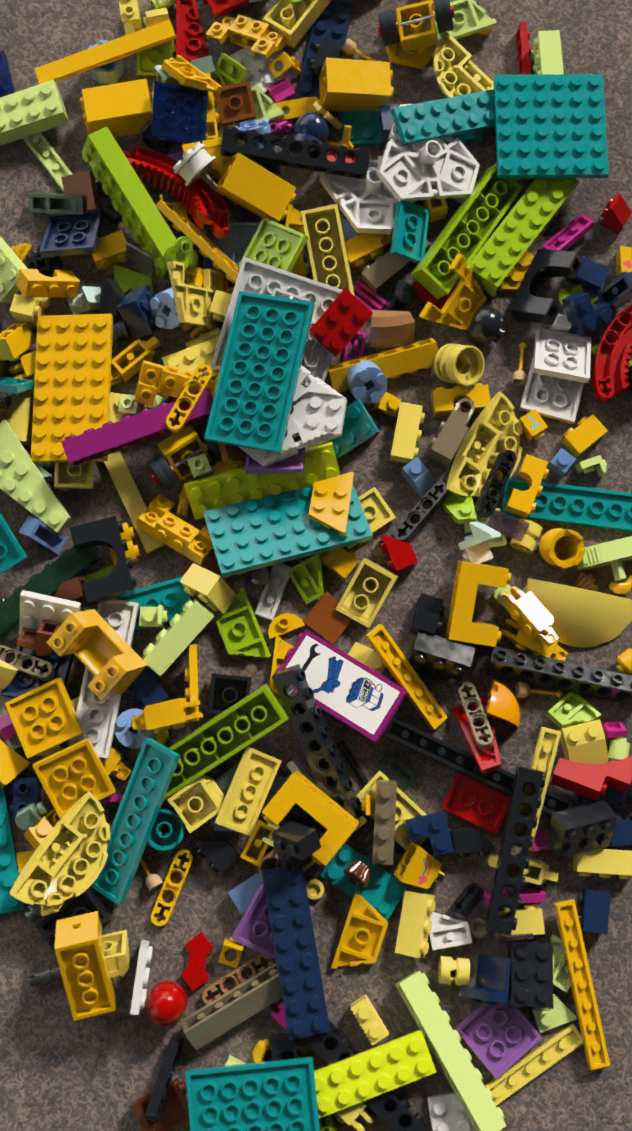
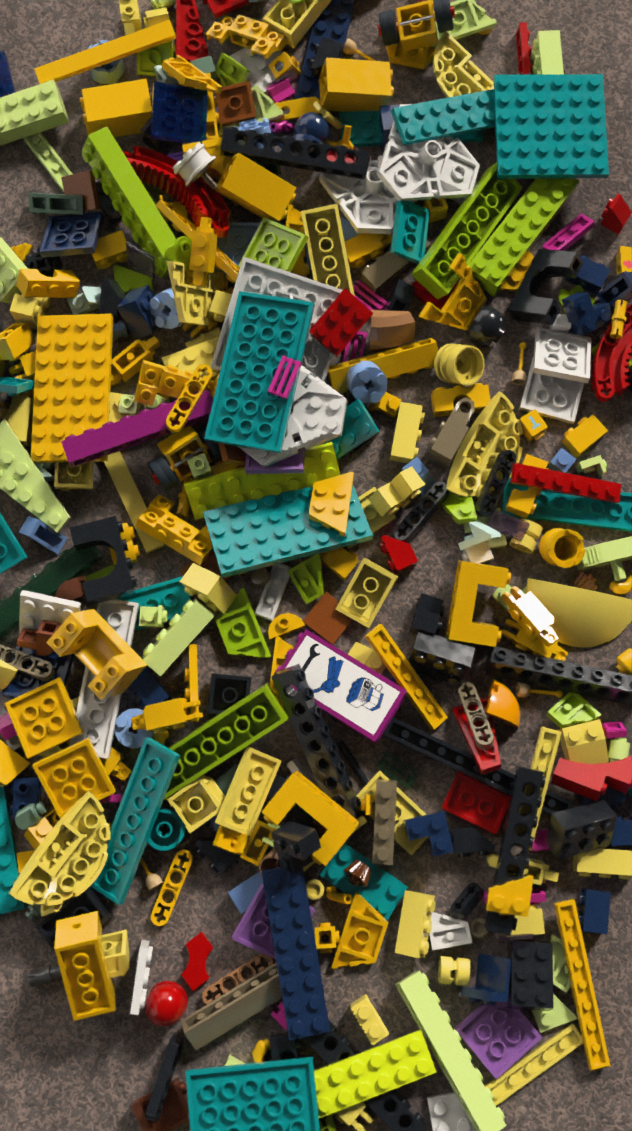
(203, 252): none -> yellow hinge
(230, 840): none -> yellow bracket
(231, 944): yellow bracket -> none
(284, 360): none -> dark pink tile
(333, 895): none -> yellow arm
(334, 938): none -> yellow brick
(397, 492): none -> light yellow brick
(419, 867): yellow torso -> none
(511, 897): none -> yellow wing
(565, 483): none -> red plate
(618, 319): none -> yellow pin

